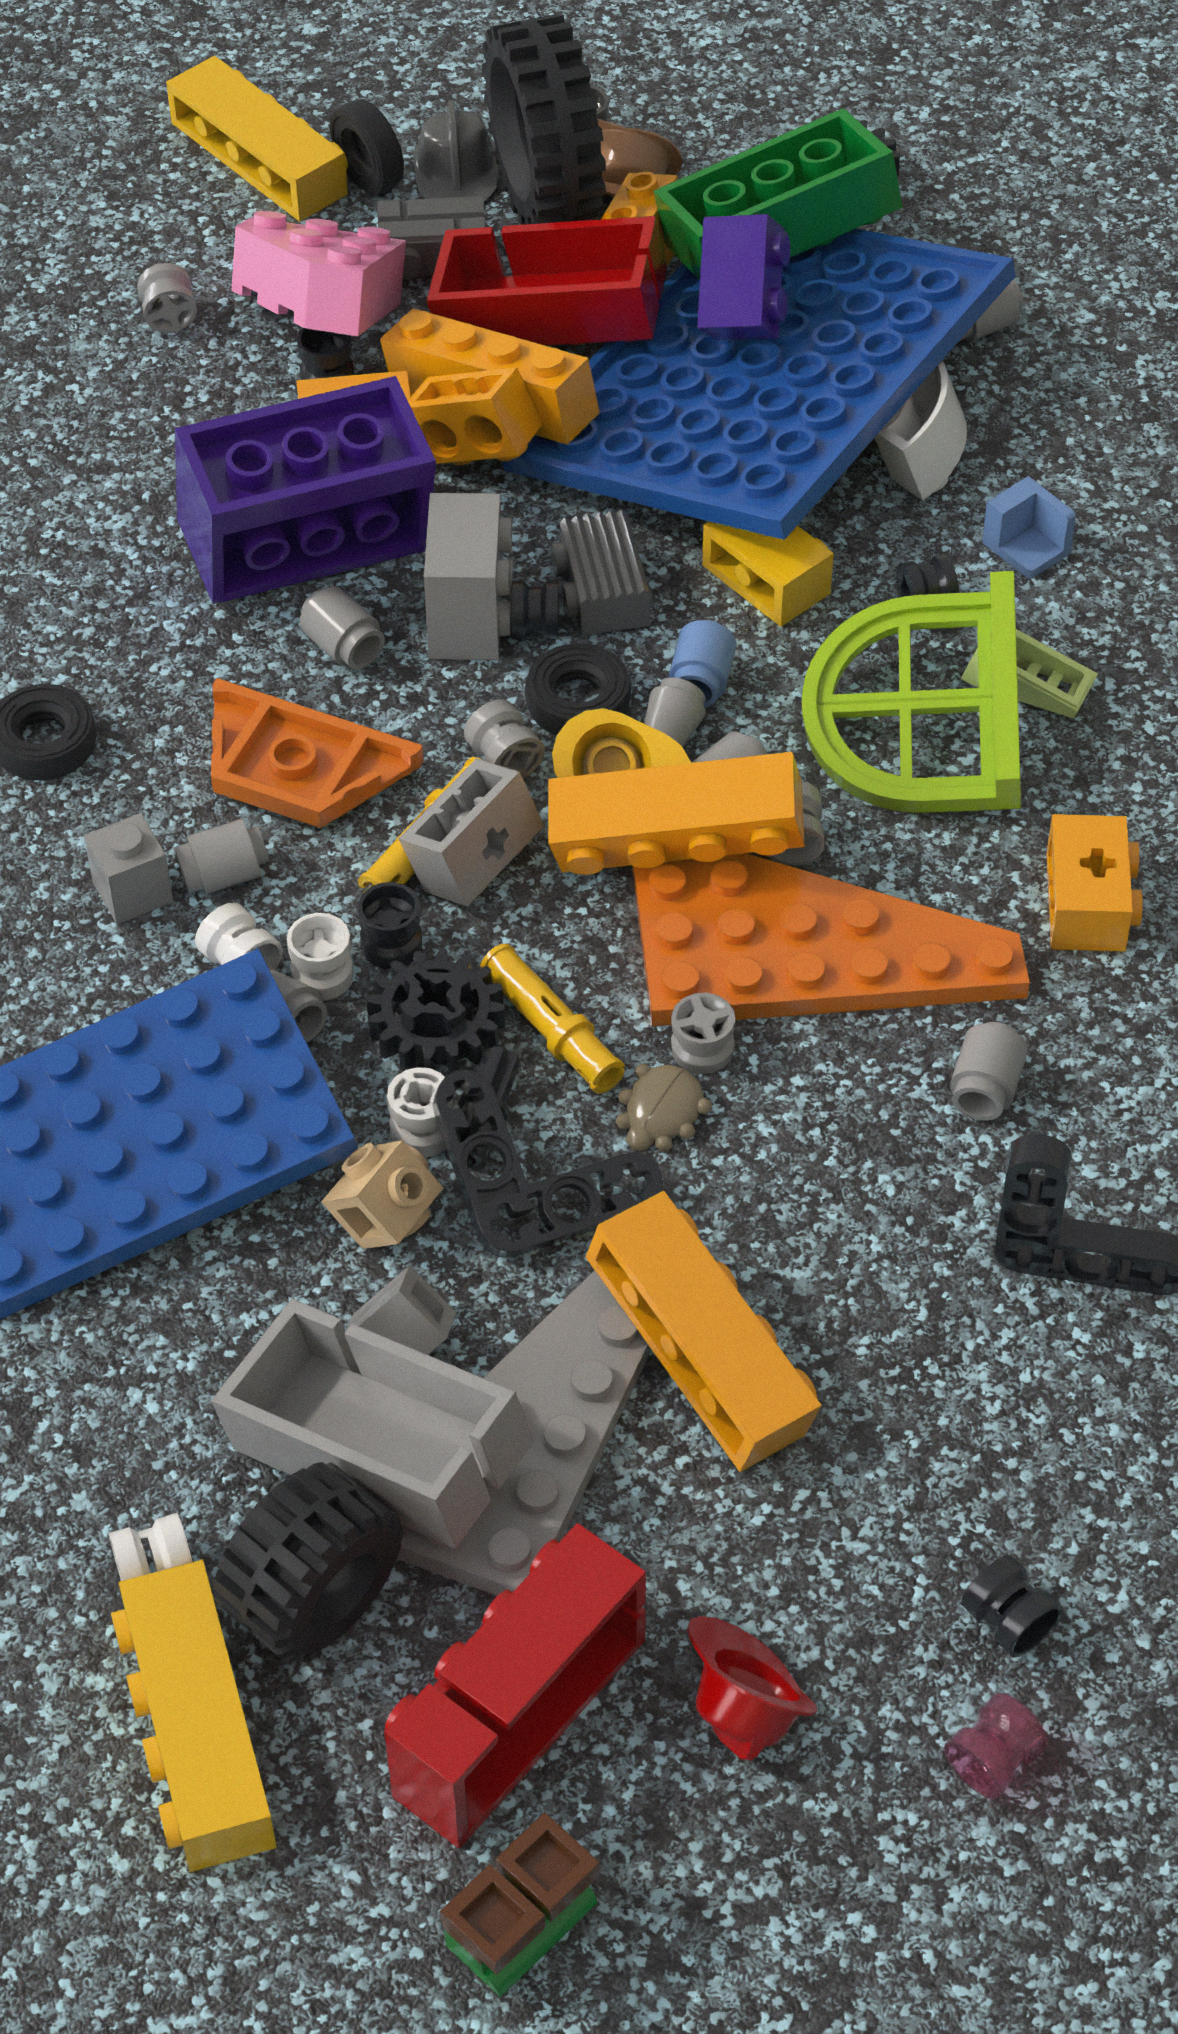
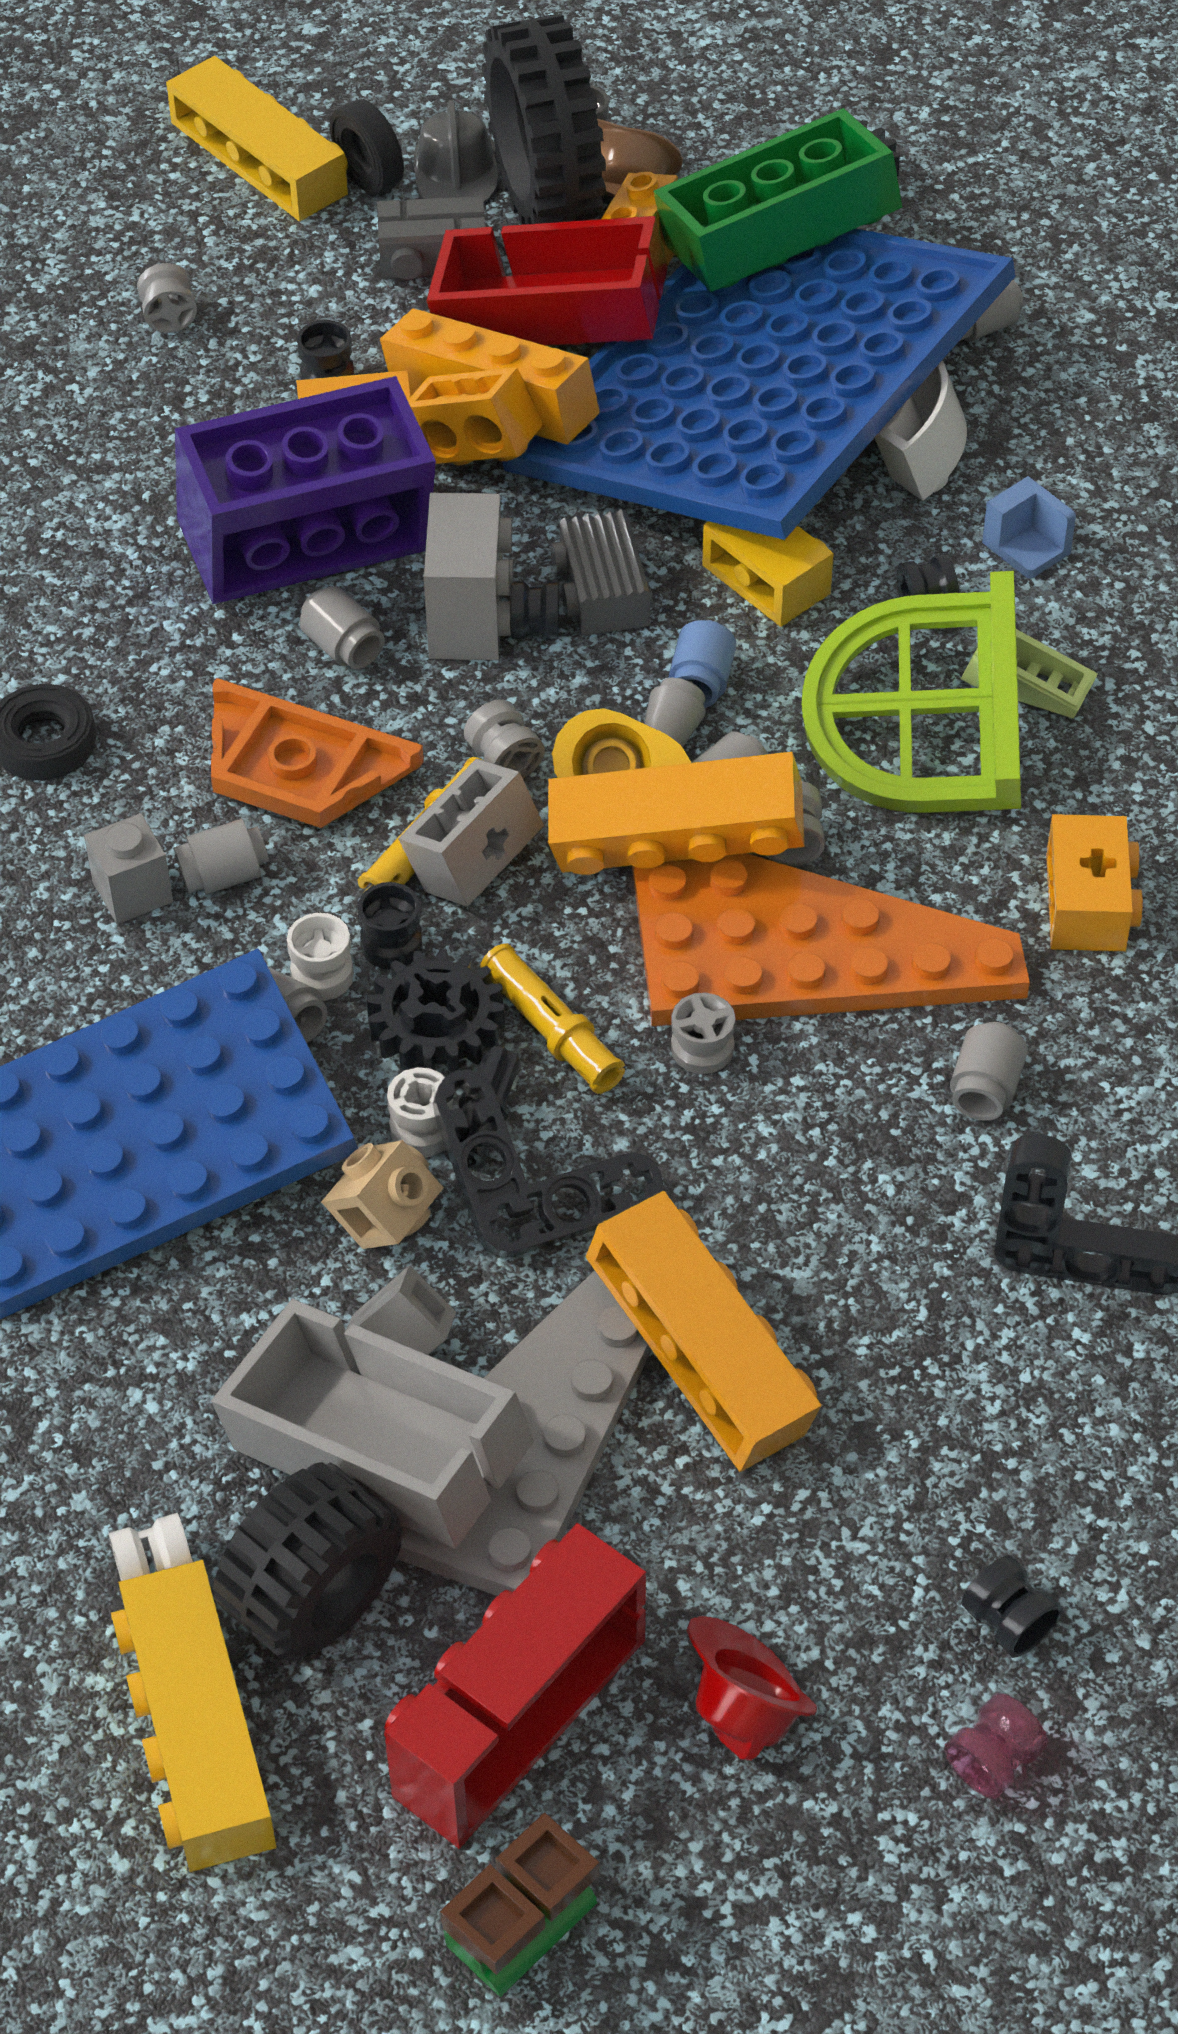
(232, 933): white wheel -> none
(321, 273): bright pink brick -> none
(574, 663): black tyre -> none
(661, 1106): dark tan piece -> none
(742, 277): dark purple brick -> none

